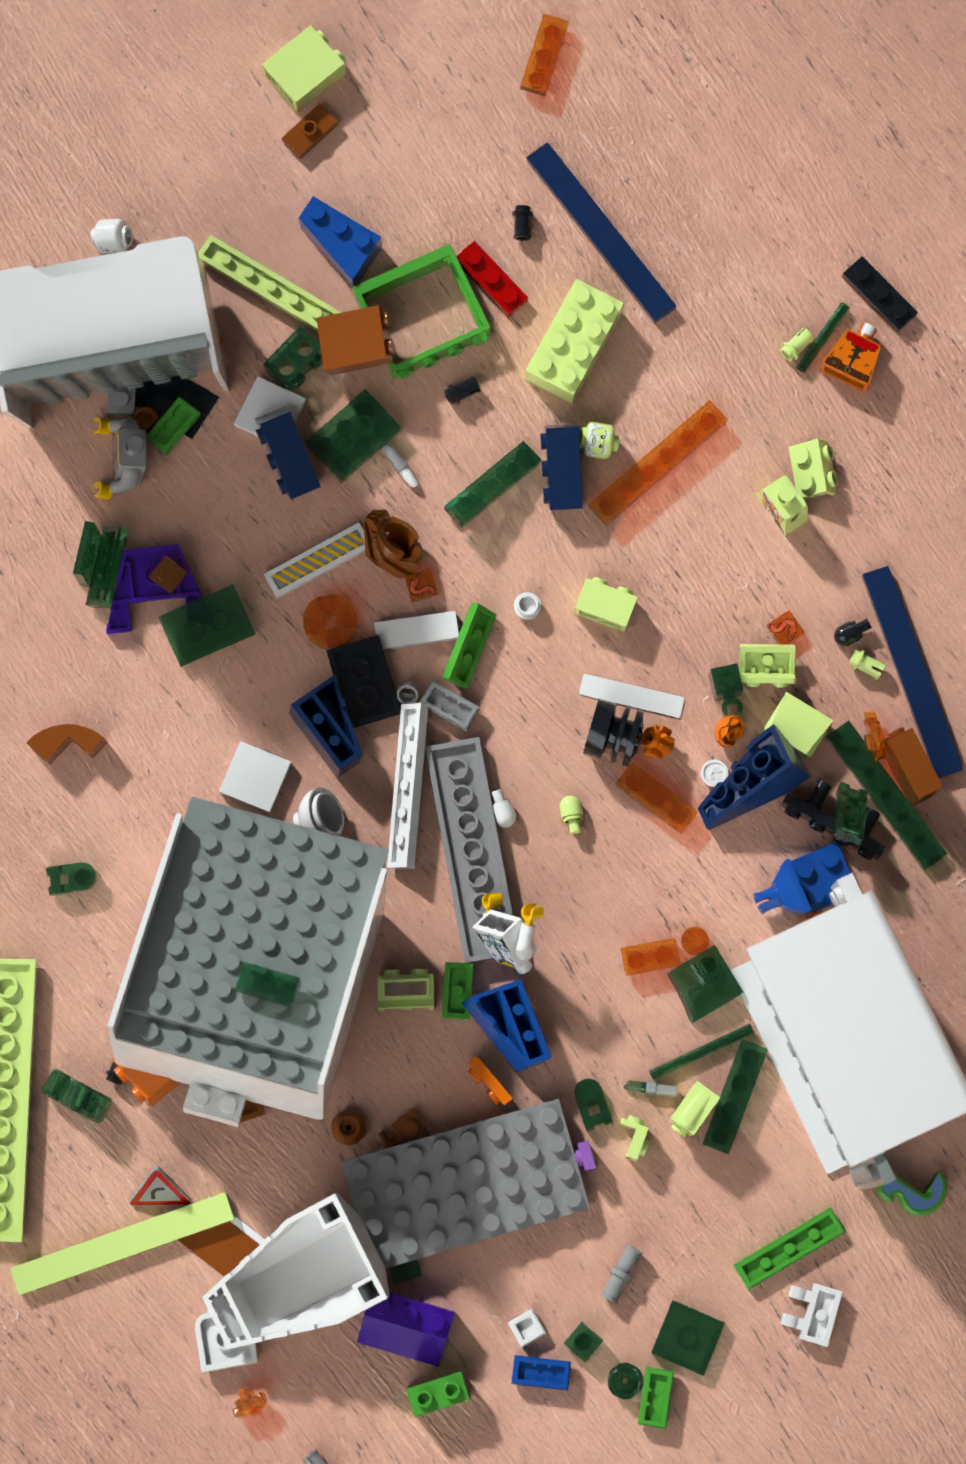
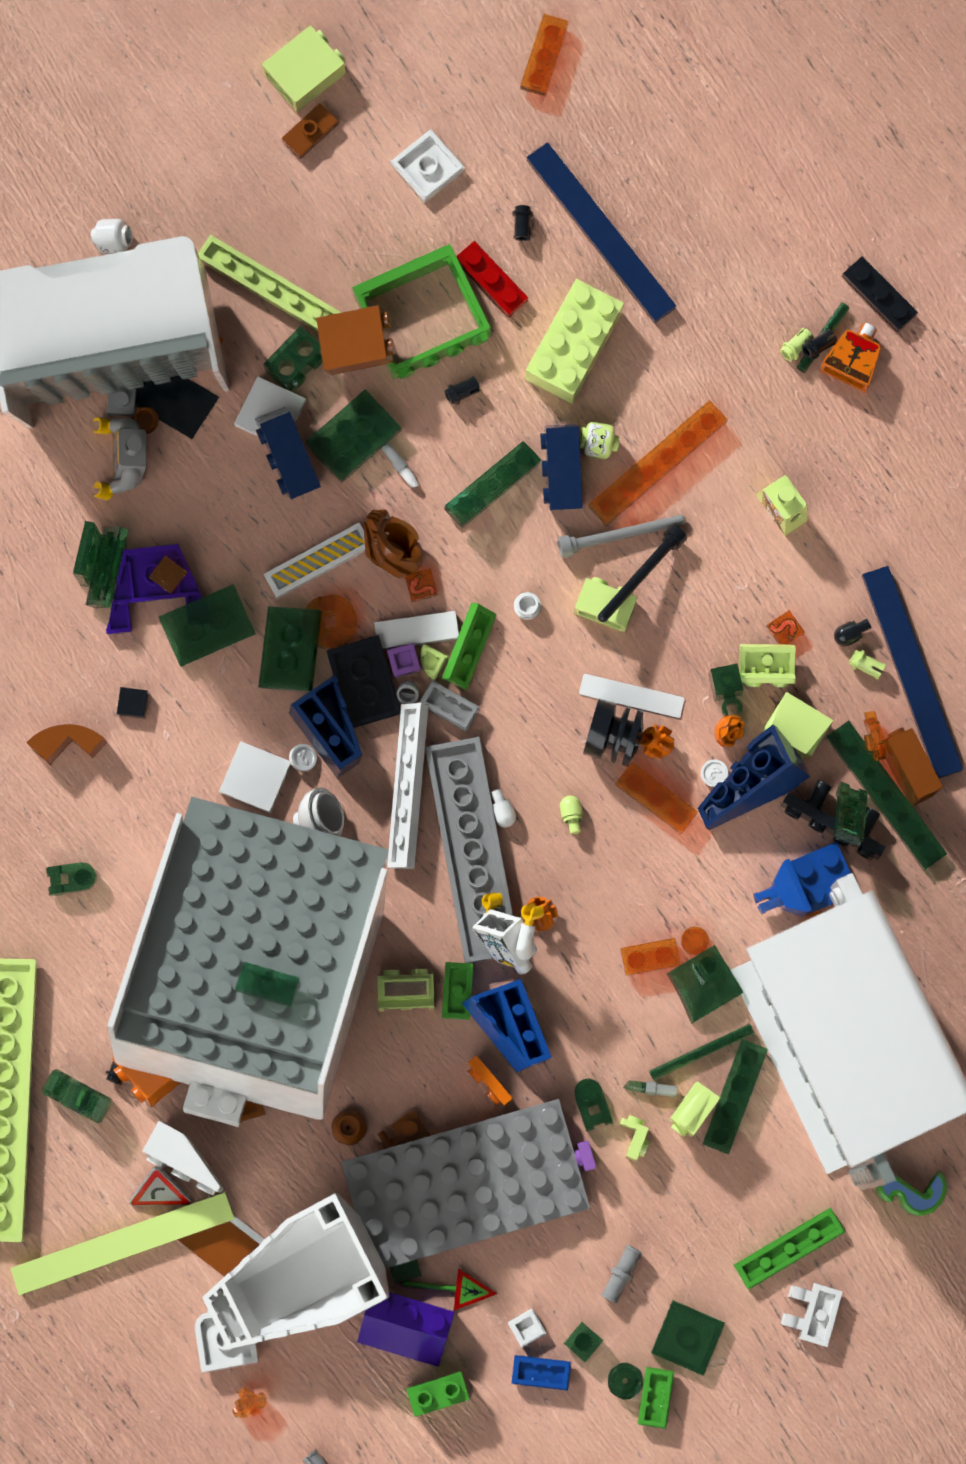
(132, 702): none -> black tile
(173, 426): bright green plate -> none
(179, 1152): none -> white slope
(290, 649): none -> clear green tile
(303, 757): none -> white piece
(340, 239): blue wedge -> none
(403, 660): none -> medium lavender plate
(427, 166): none -> white tile
(432, 661): none -> yellowish green tile
(466, 1290): none -> piece
(550, 912): none -> orange gear
(570, 545): none -> light grey piece
(673, 538): none -> black piece
(813, 347): none -> black pin
(813, 469): yellowish green bracket -> none

